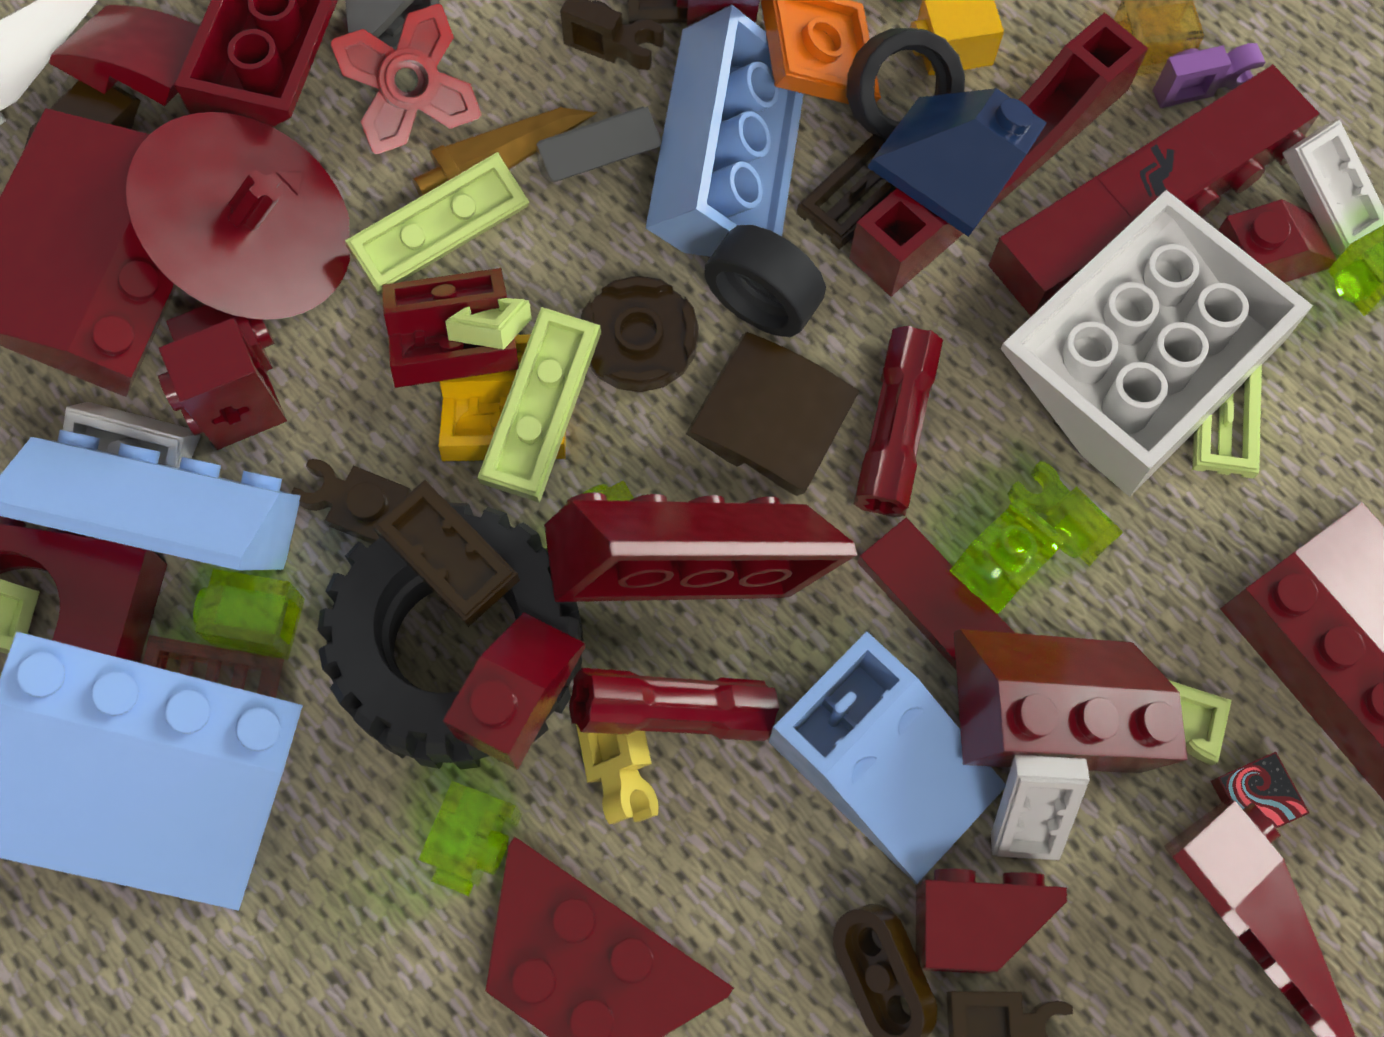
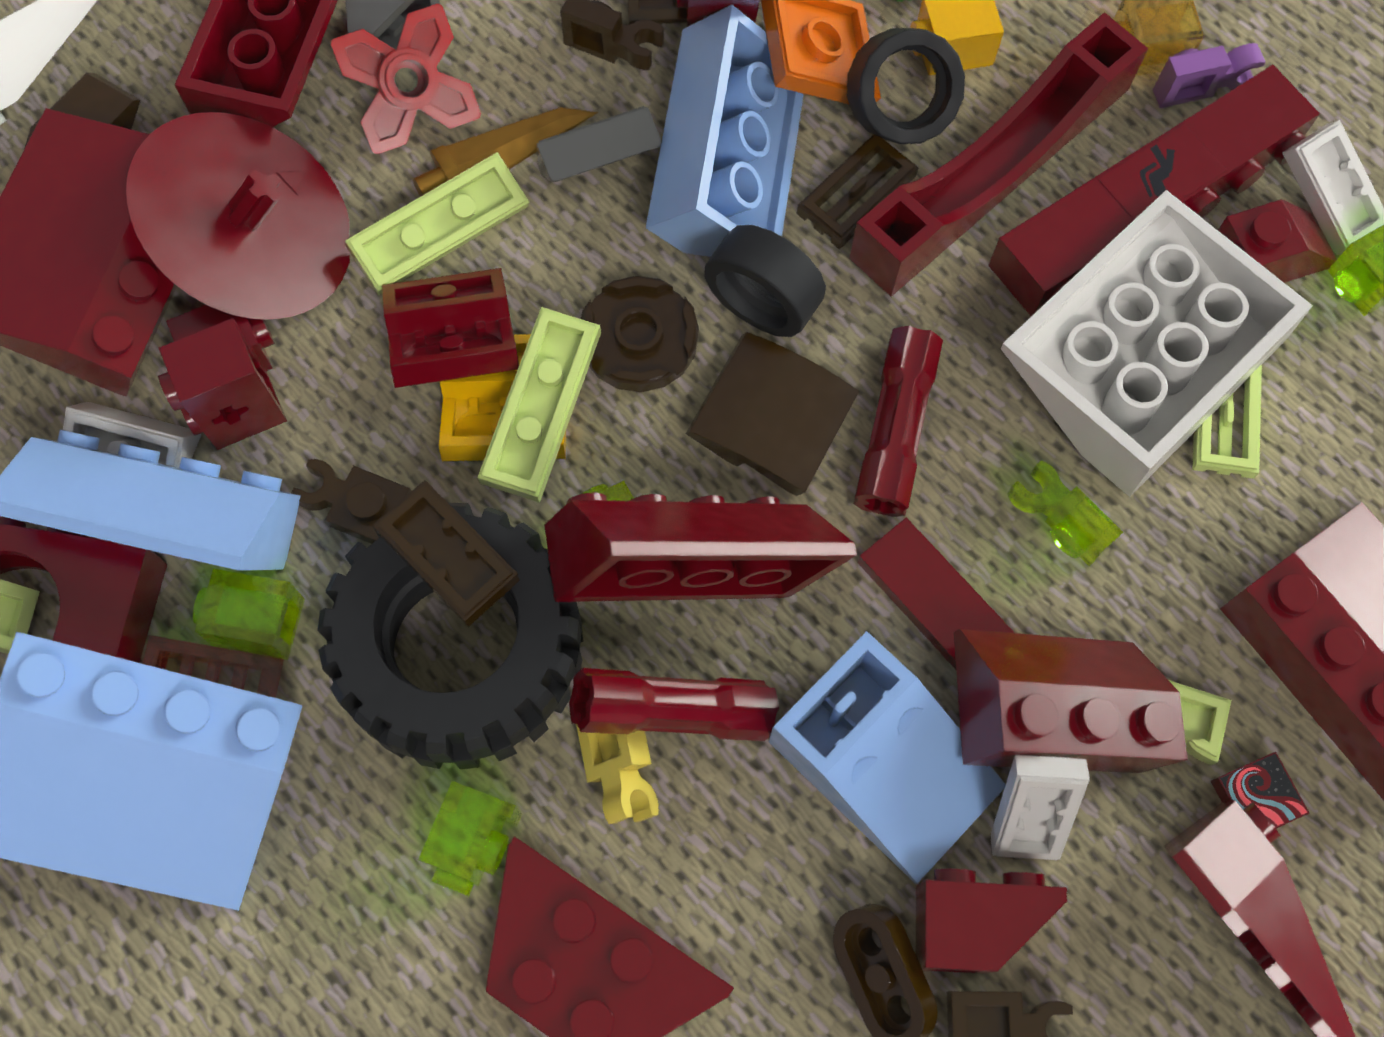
(131, 47): dark red slope -> none
(491, 327): yellowish green tile -> none
(513, 689): dark red slope -> none
(958, 152): dark blue slope -> none
(1007, 555): clear neon green brick -> none

